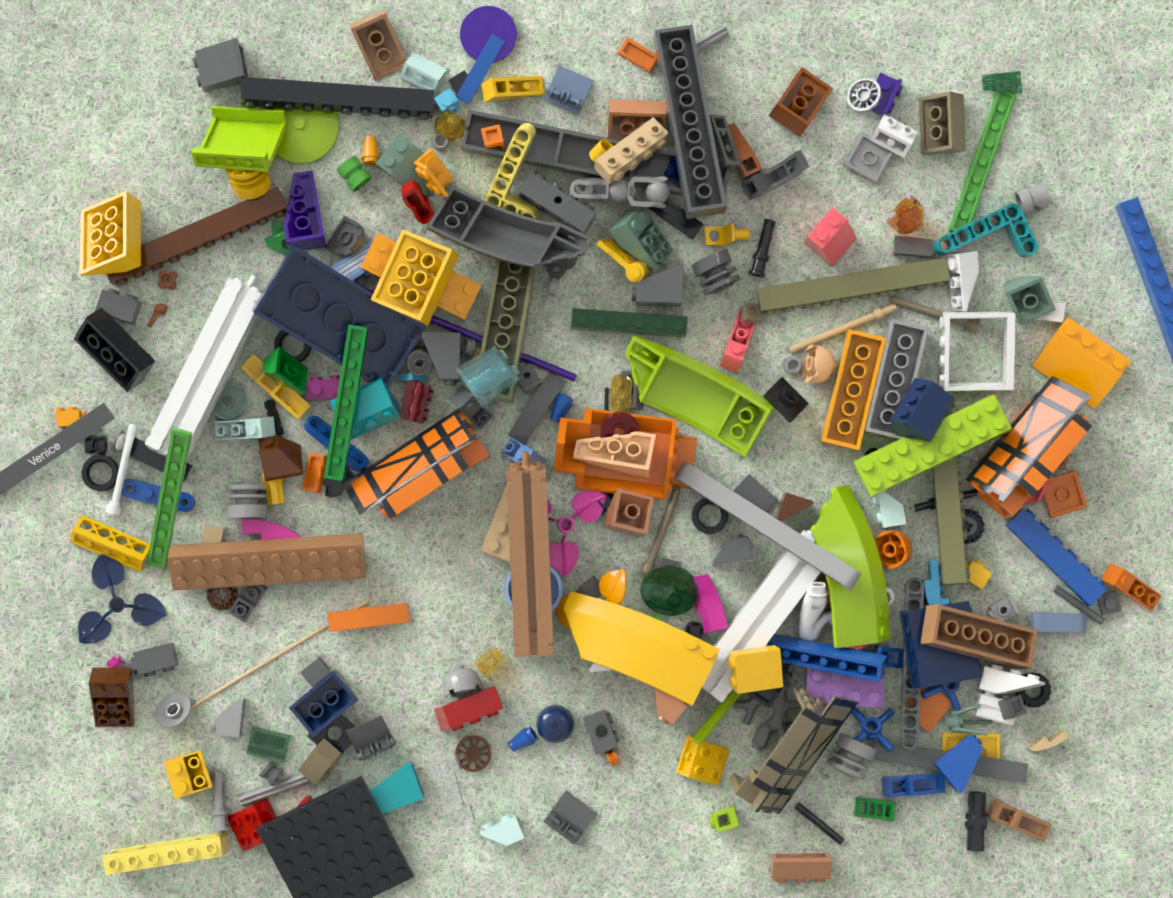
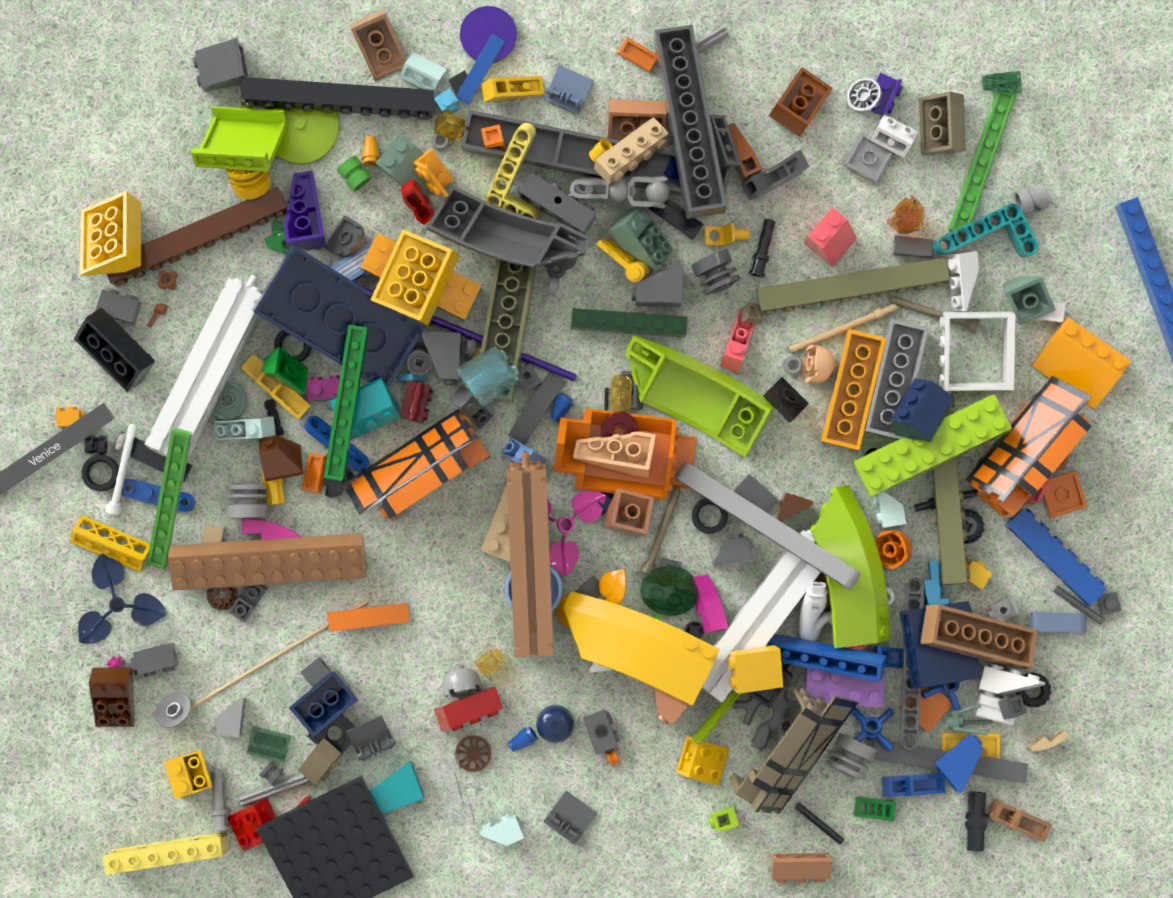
(1130, 586): orange slope -> none

